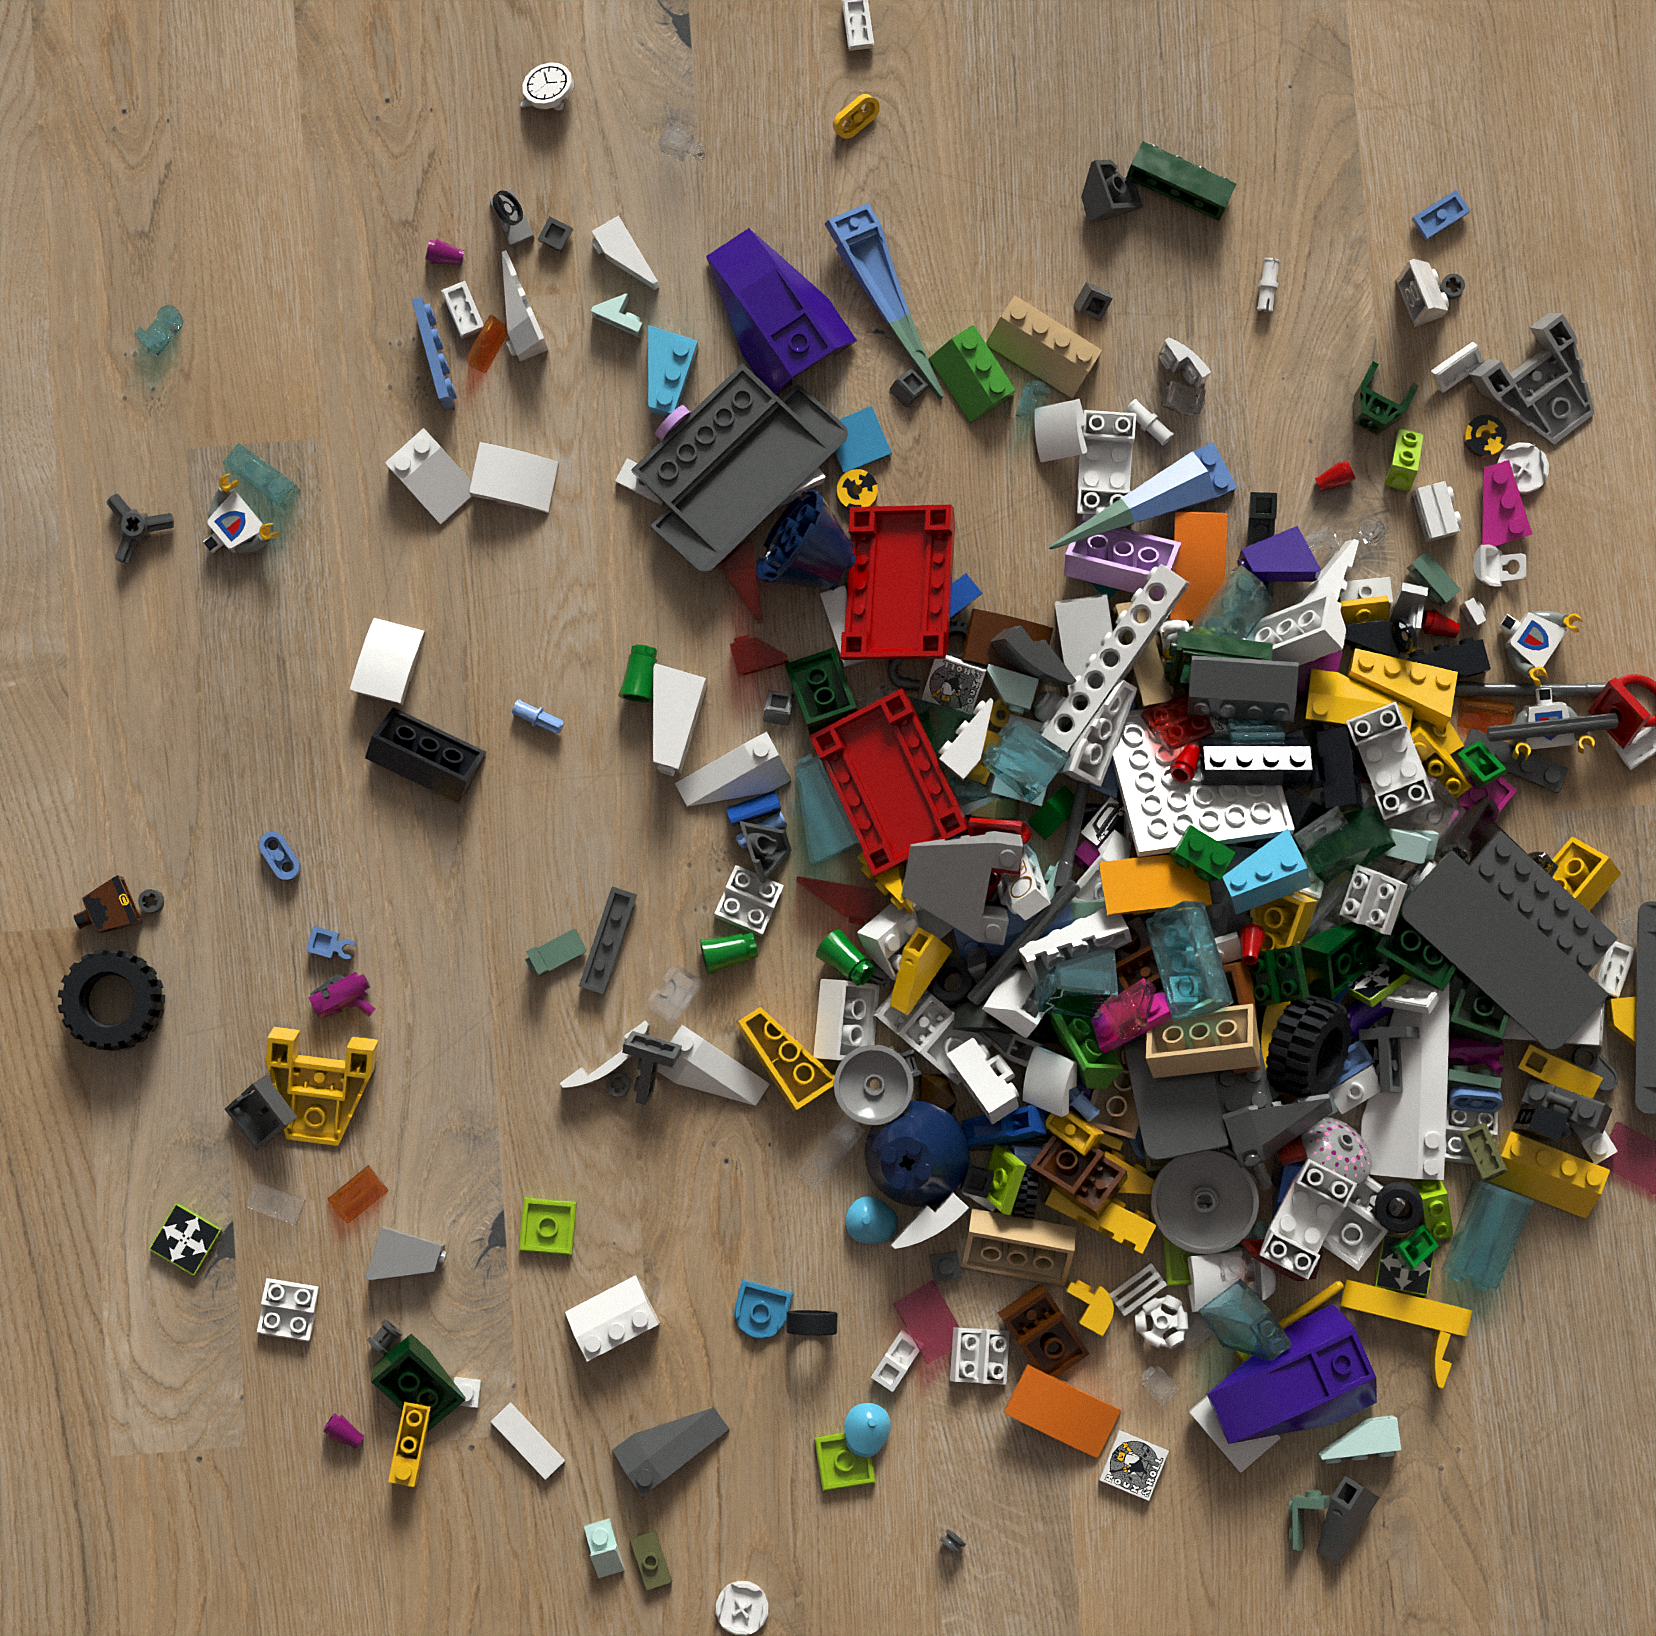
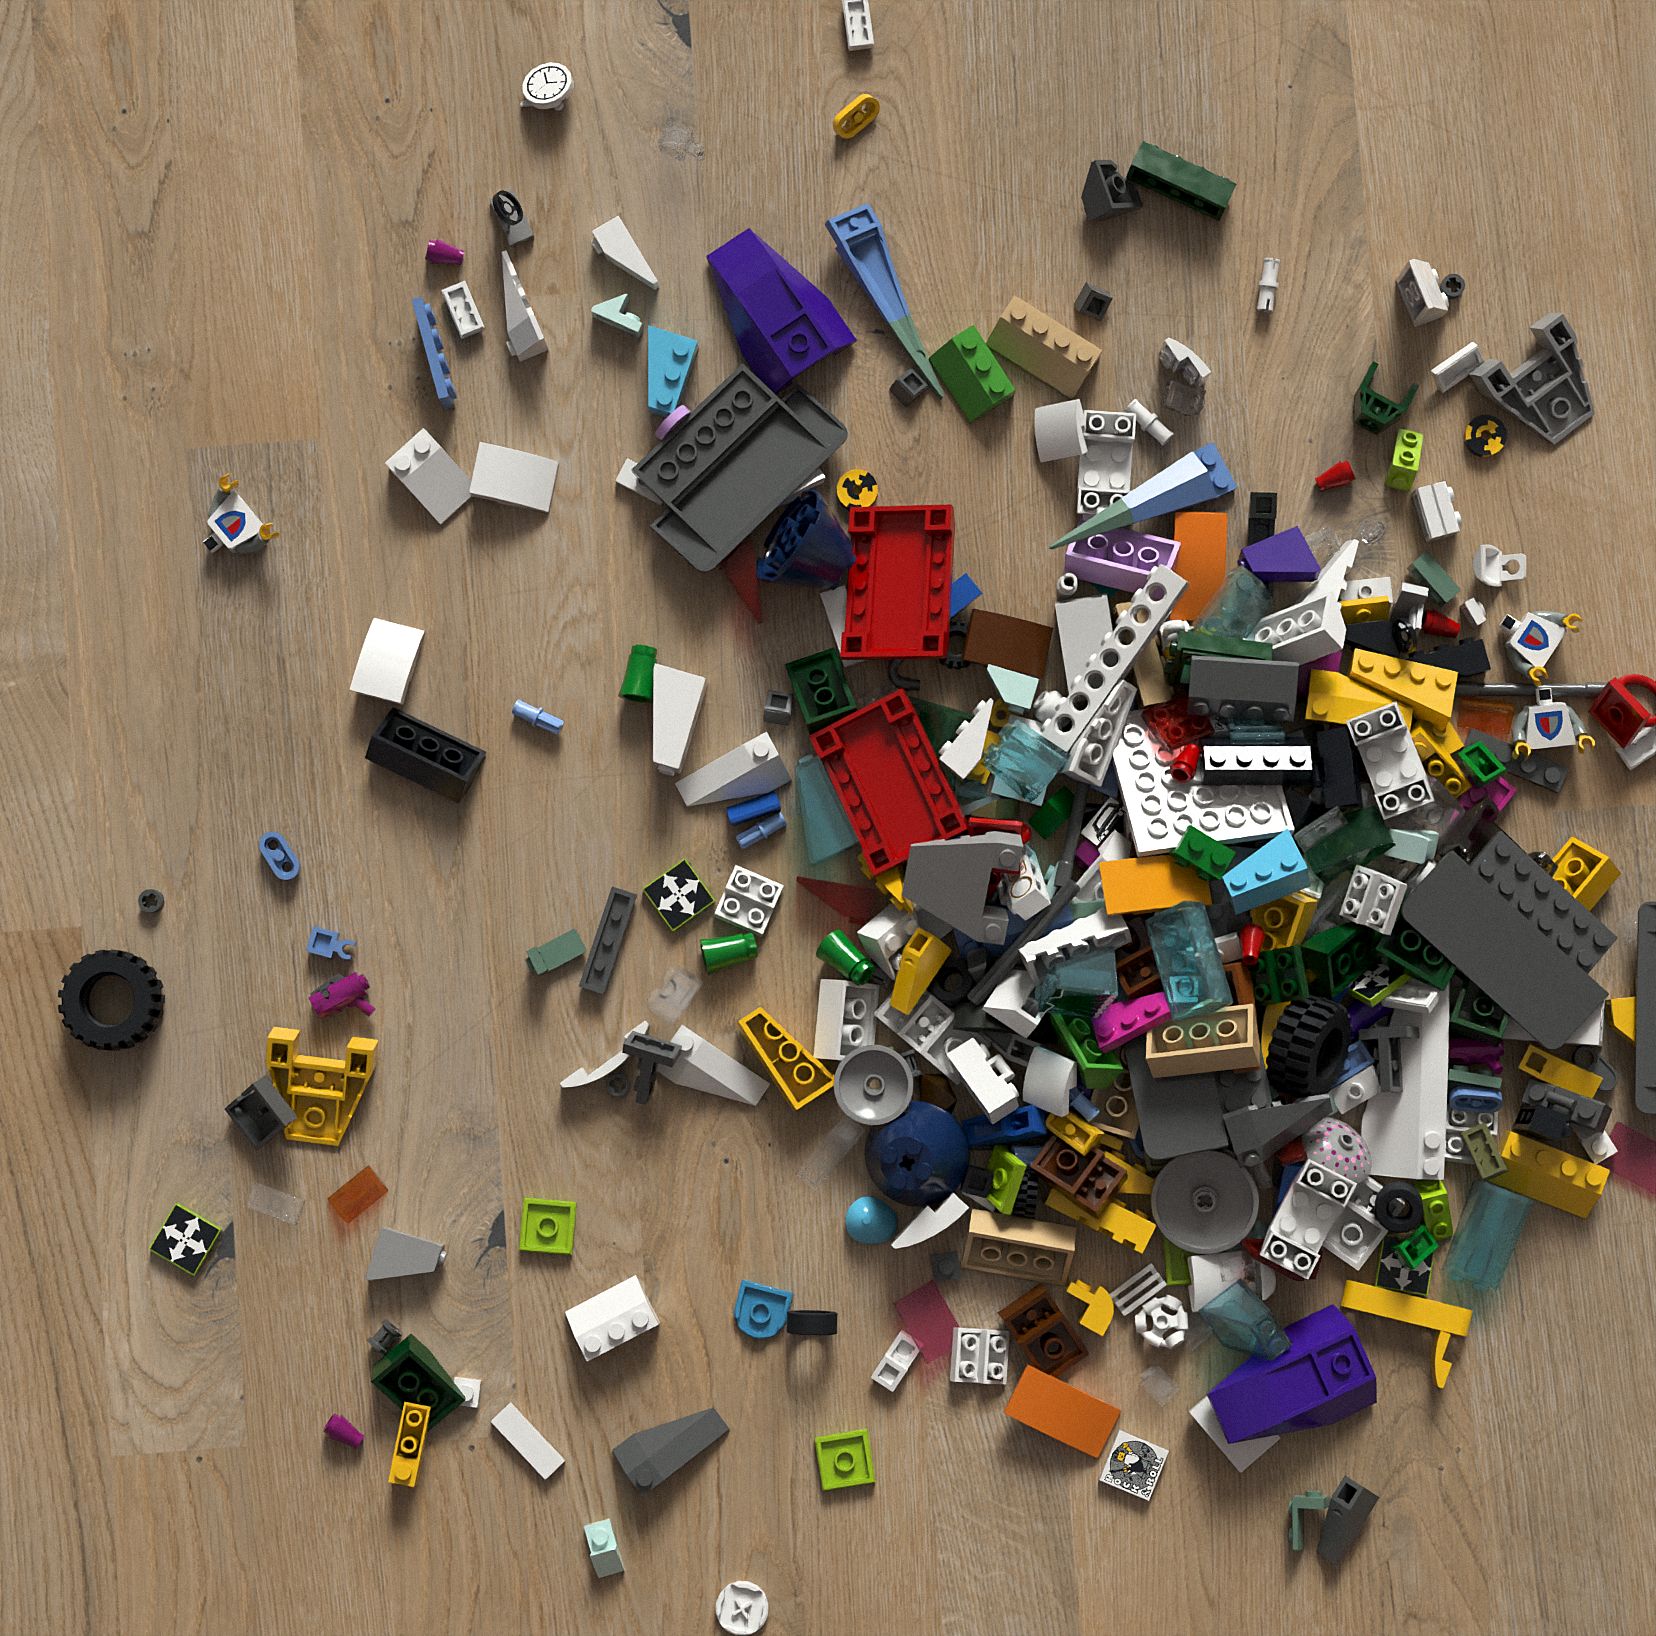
(109, 907): reddish brown torso -> none
(145, 524): dark grey bush -> none
(161, 330): clear light blue leg -> none
(262, 476): clear light blue slope -> none
(288, 1310): white slope -> none
(487, 344): clear orange slope -> none
(555, 234): dark grey plate -> none
(651, 1560): olive plate -> none
(679, 895): none -> black tile
(755, 655): clear red slope -> none
(766, 846): dark grey slope -> none
(864, 441): dark azure tile -> none
(866, 1429): medium azure hat -> none
(952, 1541): dark grey bush -> none
(954, 683): tile -> none
(1028, 402): clear light blue bracket -> none
(1031, 658): dark grey slope -> none
(1070, 580): none -> white pin
(1130, 1009): clear pink slope -> none
(1305, 1309): yellow piece -> none
(1368, 1437): light aqua slope -> none
(1441, 215): medium blue plate -> none
(1502, 508): dark pink wing -> none
(1528, 466): white tile -> none
(1552, 727): dark grey axle -> none
(1615, 968): white plate -> none

